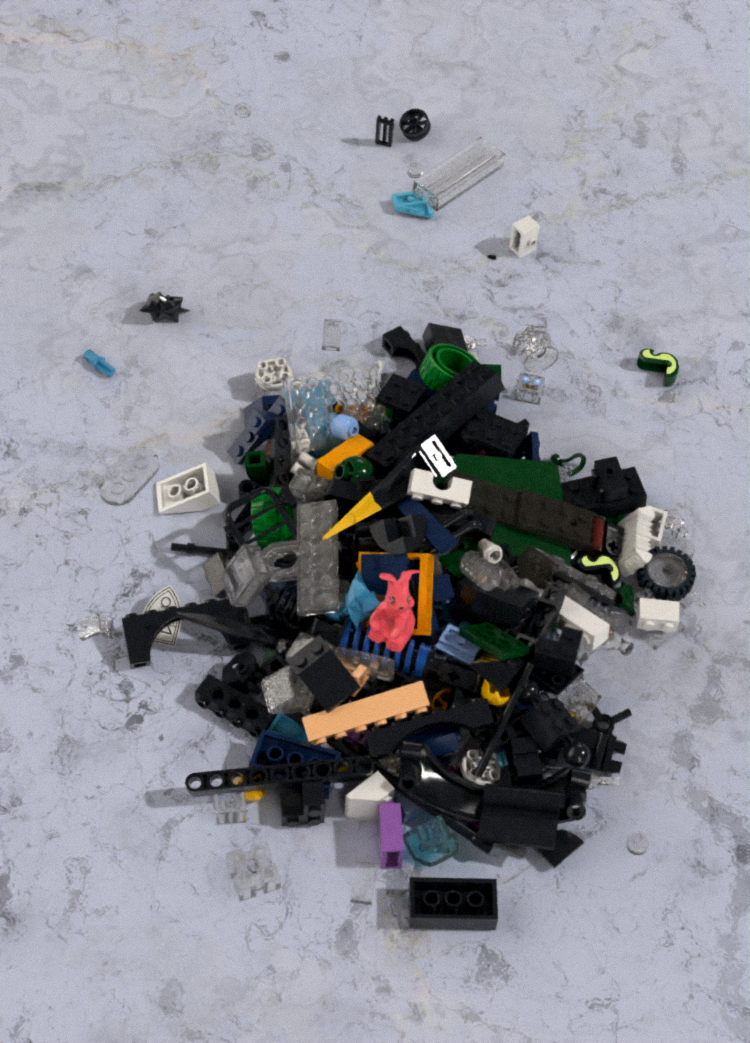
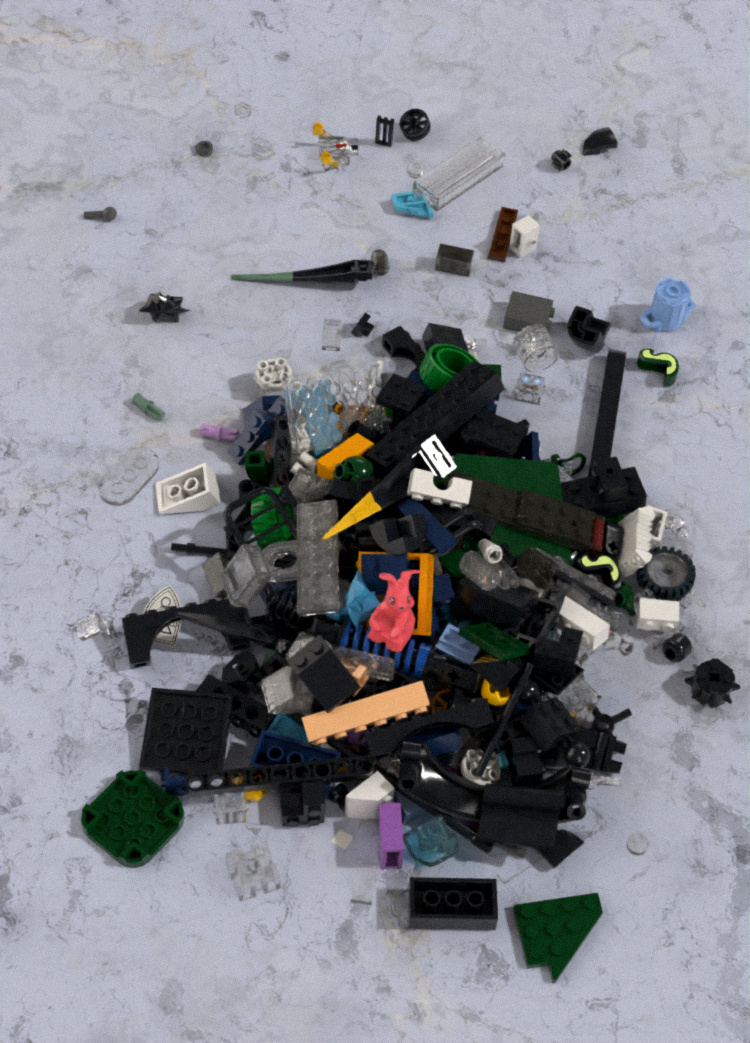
(98, 363): dark azure axle -> none
(109, 214): none -> dark grey bar
(132, 819): none -> dark green tile
(148, 406): none -> sand green axle
(173, 785): none -> dark blue bracket
(186, 731): none -> black plate
(204, 148): none -> dark grey tile
(219, 432): none -> lavender pin
(333, 149): none -> clear torso
(337, 273): none -> black plate
(338, 795): none -> black wheel
(342, 839): none -> white sticker
(344, 427): light blue head -> none
(363, 326): none -> black tile
(380, 262): none -> clear smoke brick
(454, 260): none -> clear smoke brick
(502, 234): none -> reddish brown tile
(528, 310): none -> dark grey brick
(555, 929): none -> dark green wing
(561, 159): none -> black gear
(587, 330): none -> black brick
(598, 140): none -> black brick
(608, 407): none -> black beam
(669, 306): none -> light blue container
(677, 647): none -> black head
(712, 683): none -> black brick

